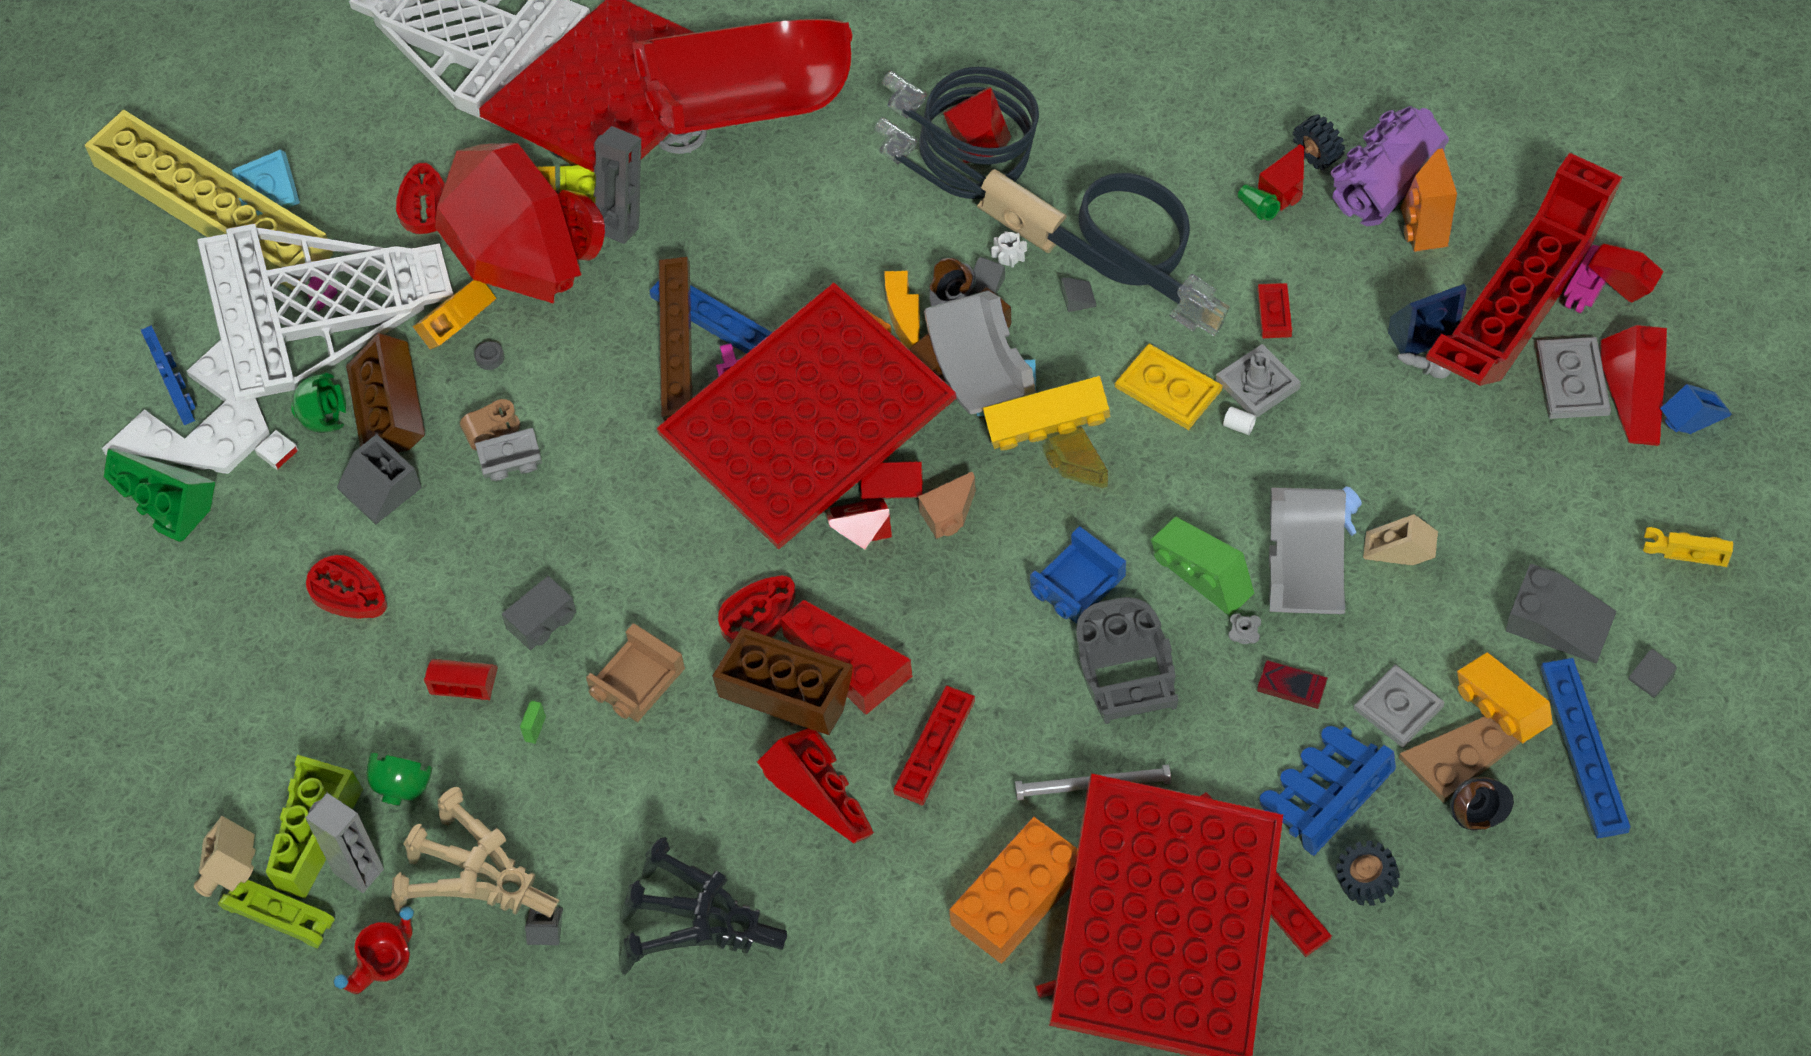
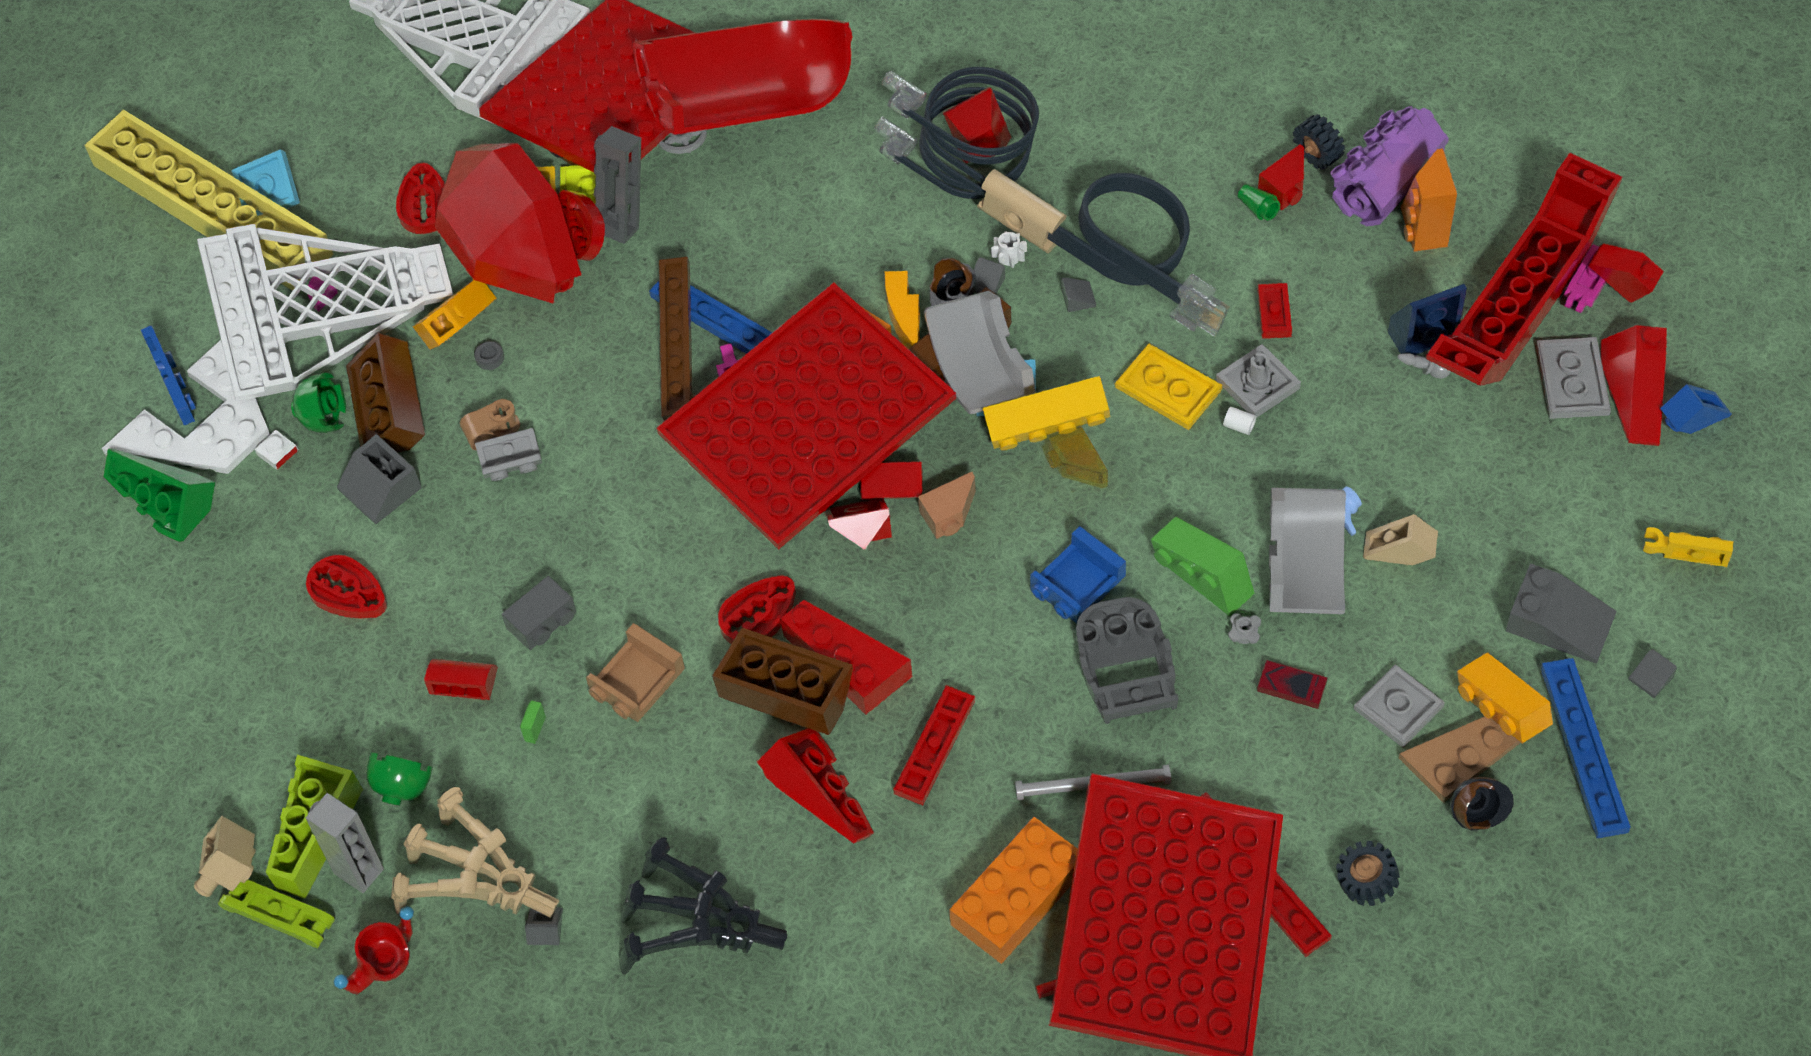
(1348, 791): blue fence -> none

